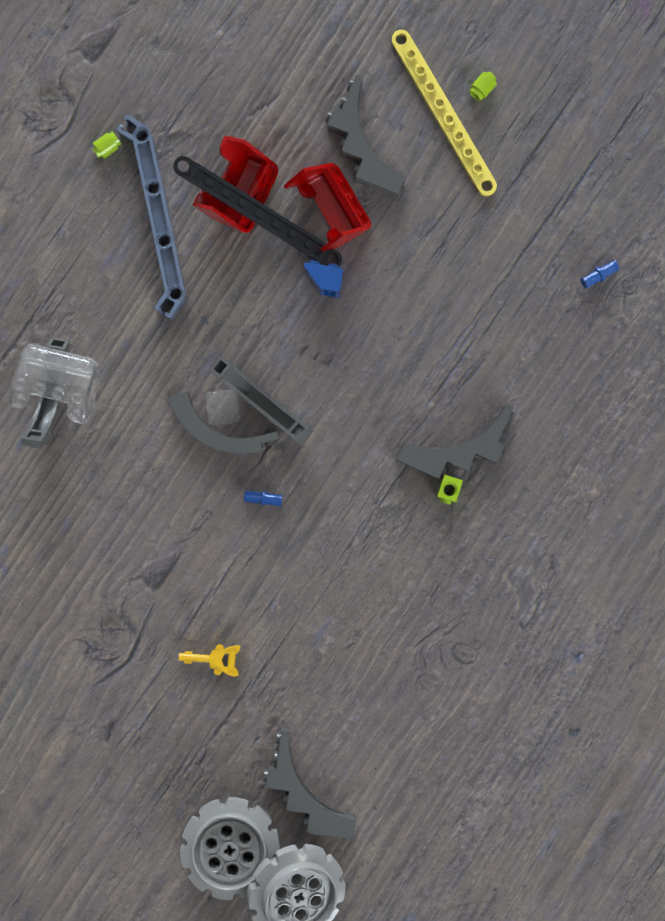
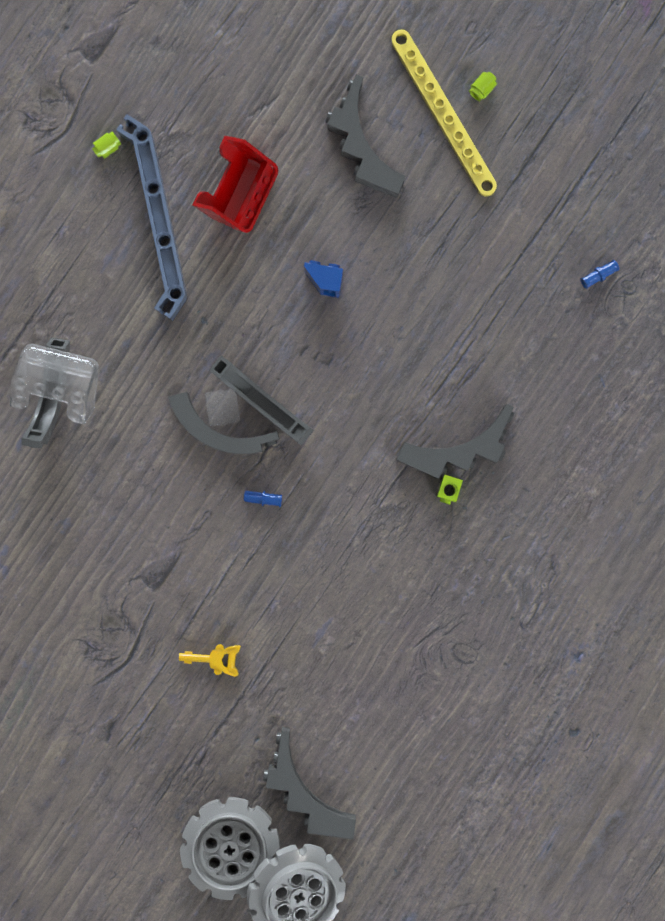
(255, 211): black plate -> none
(335, 200): red windscreen -> none

